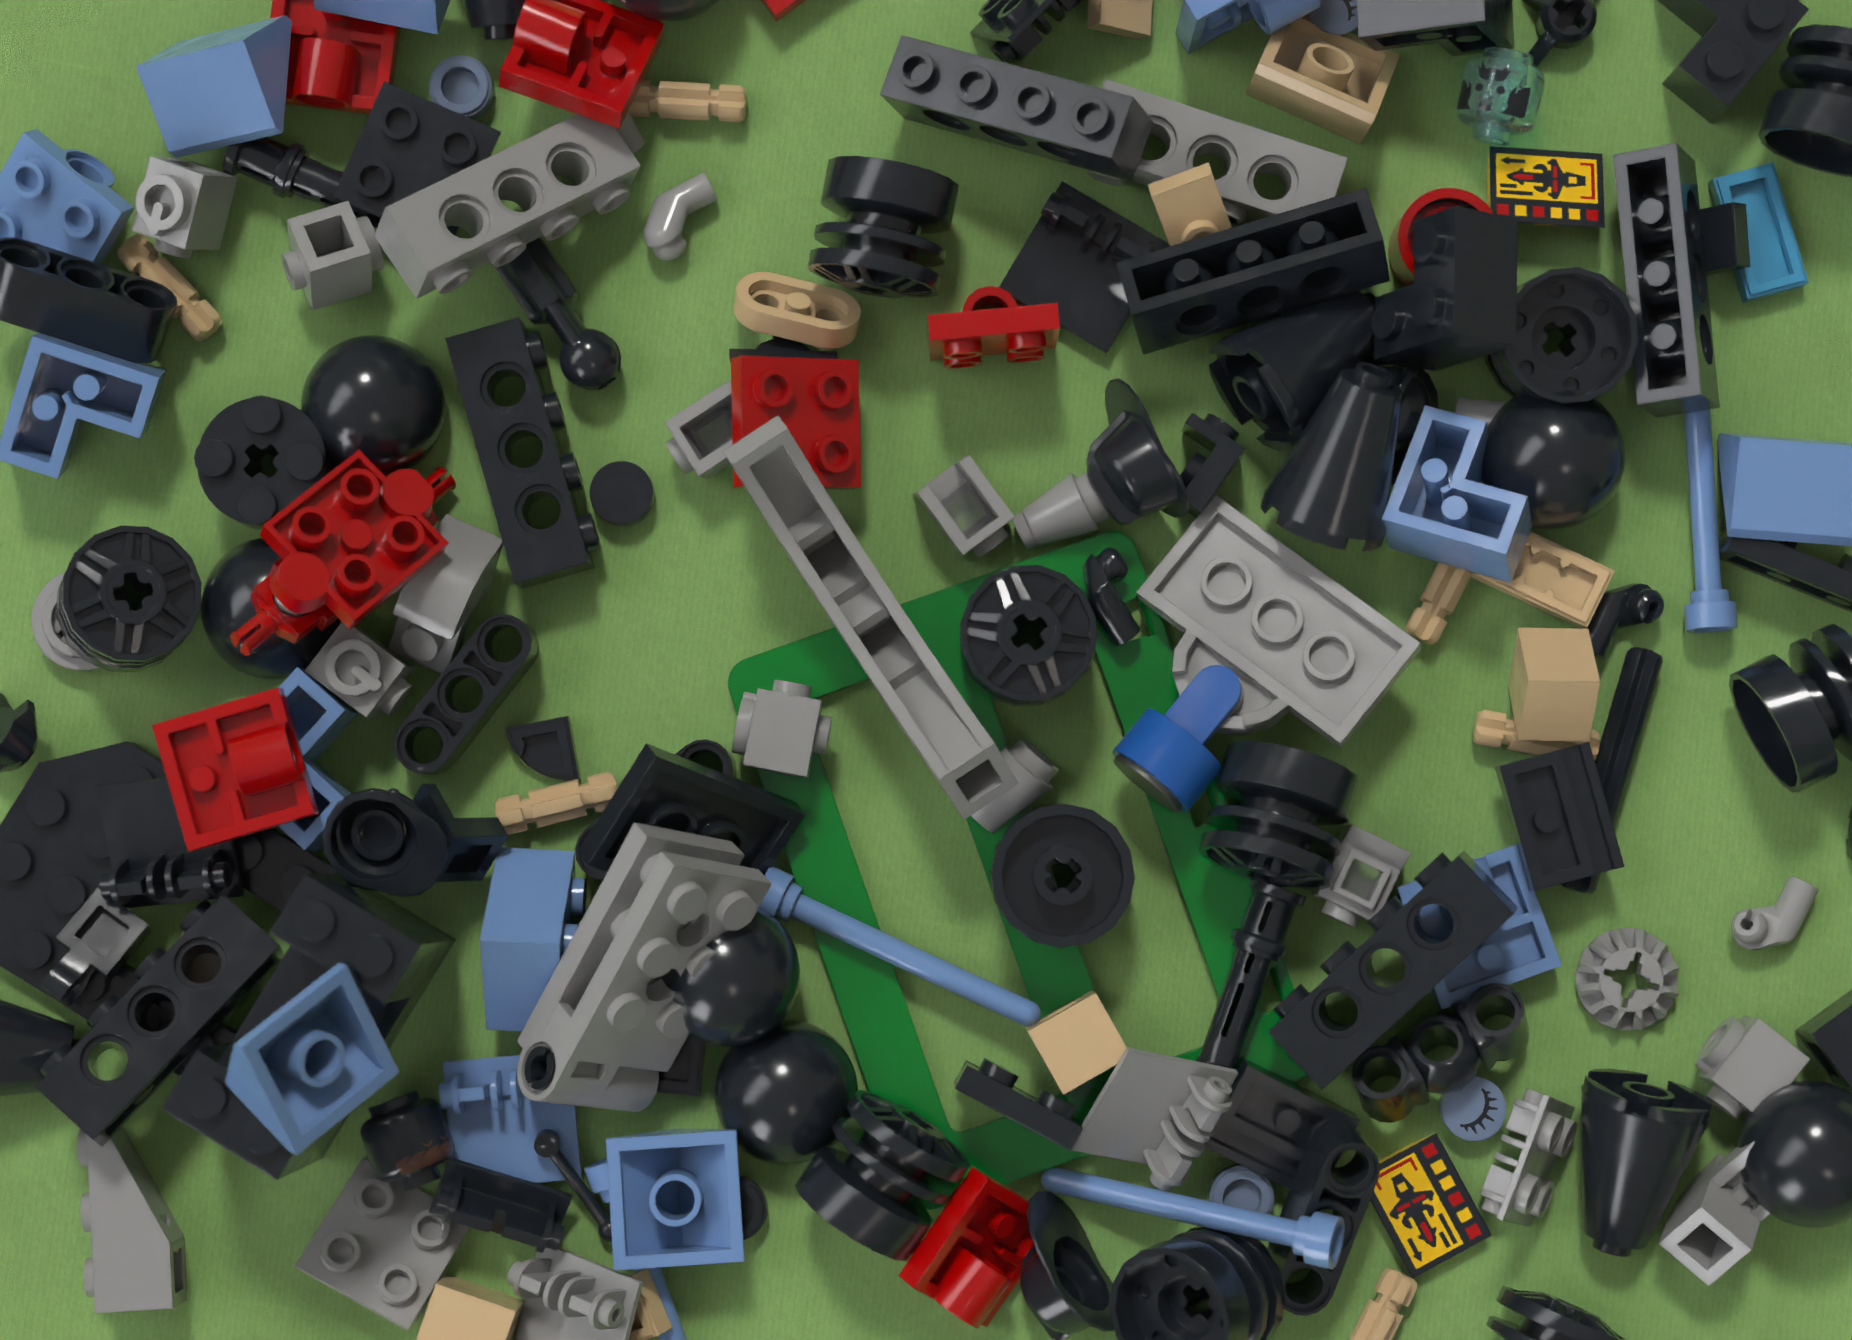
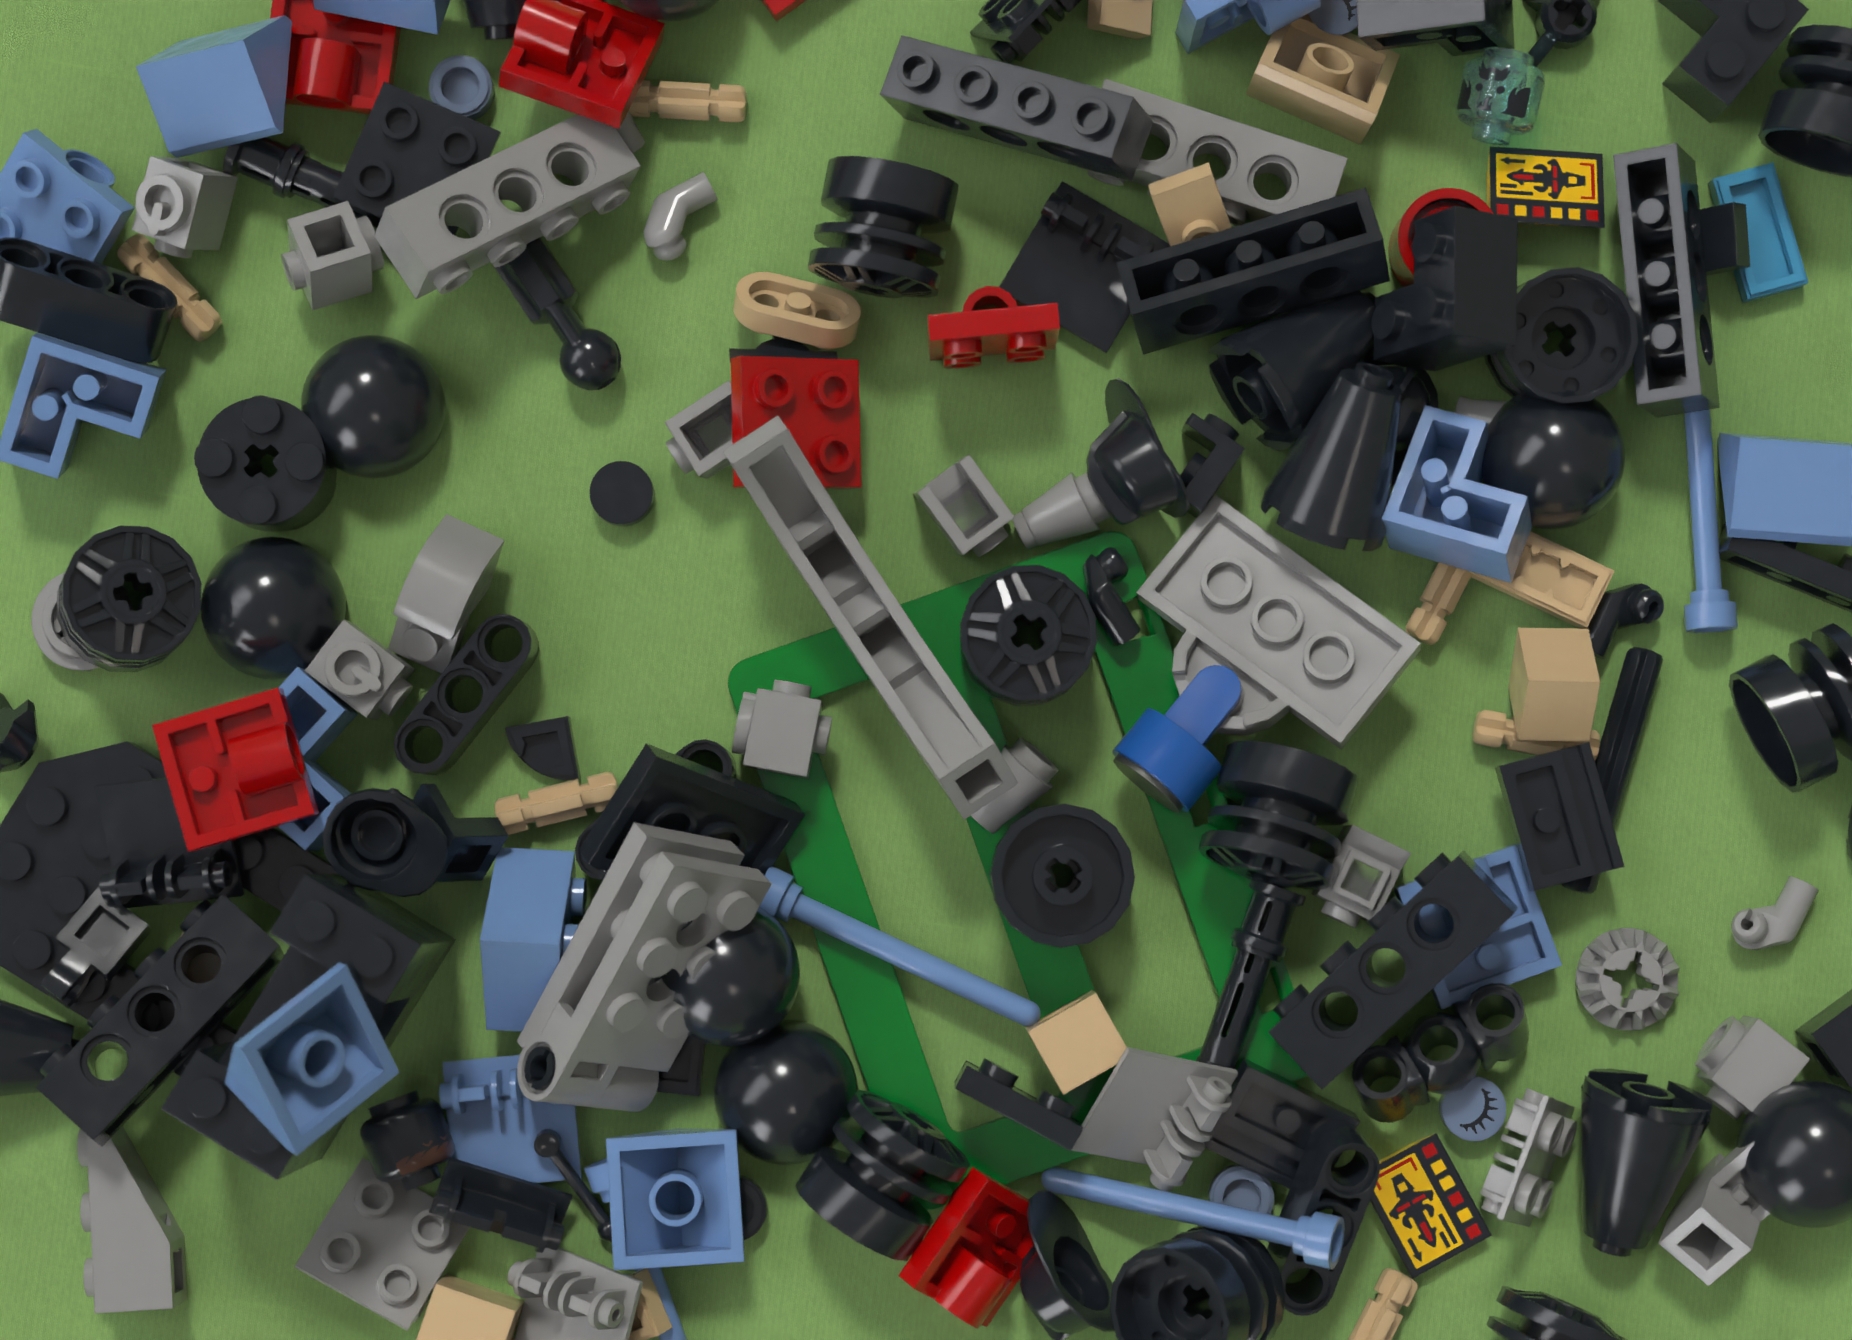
(344, 549): red piece -> none
(480, 362): black brick -> none

